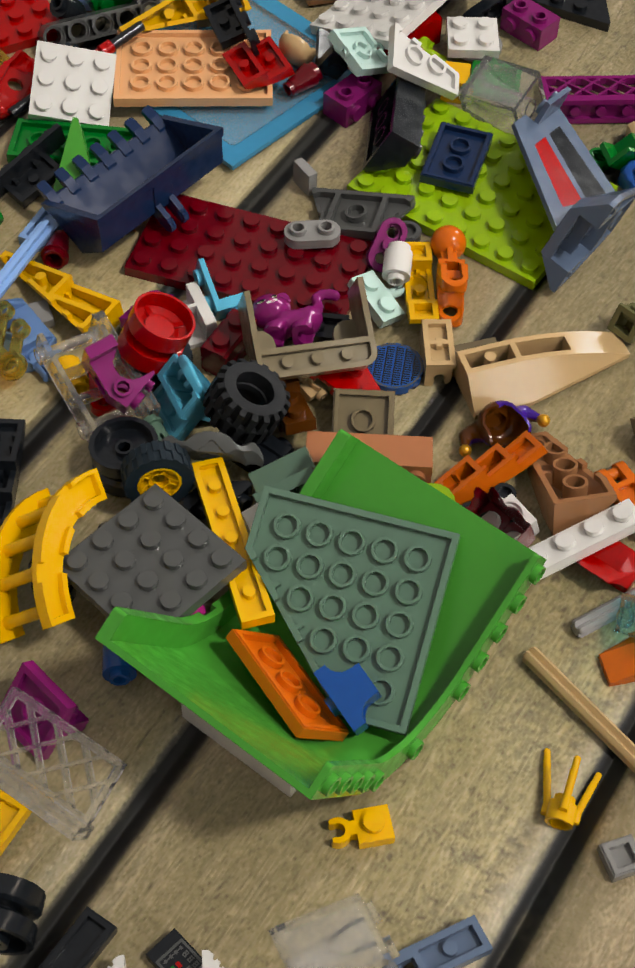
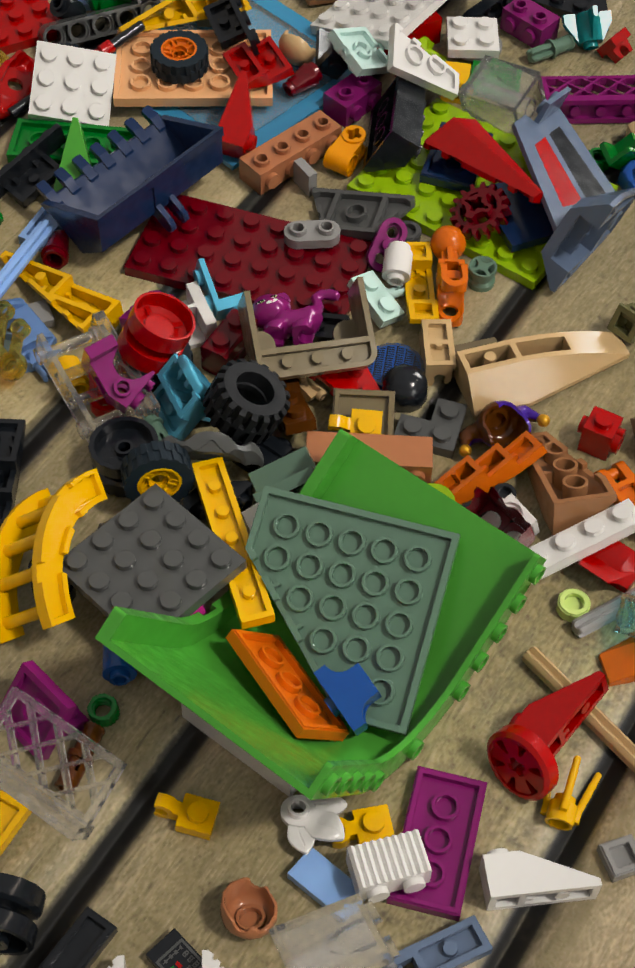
(94, 732): none -> reddish brown pin
(111, 717): none -> green axle
(179, 57): none -> black wheel
(193, 816): none -> yellow plate
(238, 121): none -> red slope
(248, 909): none -> nougat hair
(273, 160): none -> nougat brick
(316, 822): none -> white plate
(321, 879): none -> light blue tile
(346, 151): none -> light orange piece
(359, 422): none -> yellow plate
(389, 866): none -> white brick
(409, 387): none -> black hair
(443, 427): none -> dark grey plate
(448, 816): none -> magenta tile
(480, 211): none -> dark red gear
(482, 155): none -> red wedge
(482, 273): none -> sand green wheel
(522, 762): none -> red wheel
(526, 880): none -> white slope
(527, 223): none -> dark blue tile
(551, 48): none -> sand green axle
(563, 711): none -> red slope
(572, 604): none -> yellowish green tile
(589, 27): none -> teal brick
(601, 433): none -> red brick
(617, 46): none -> red tile

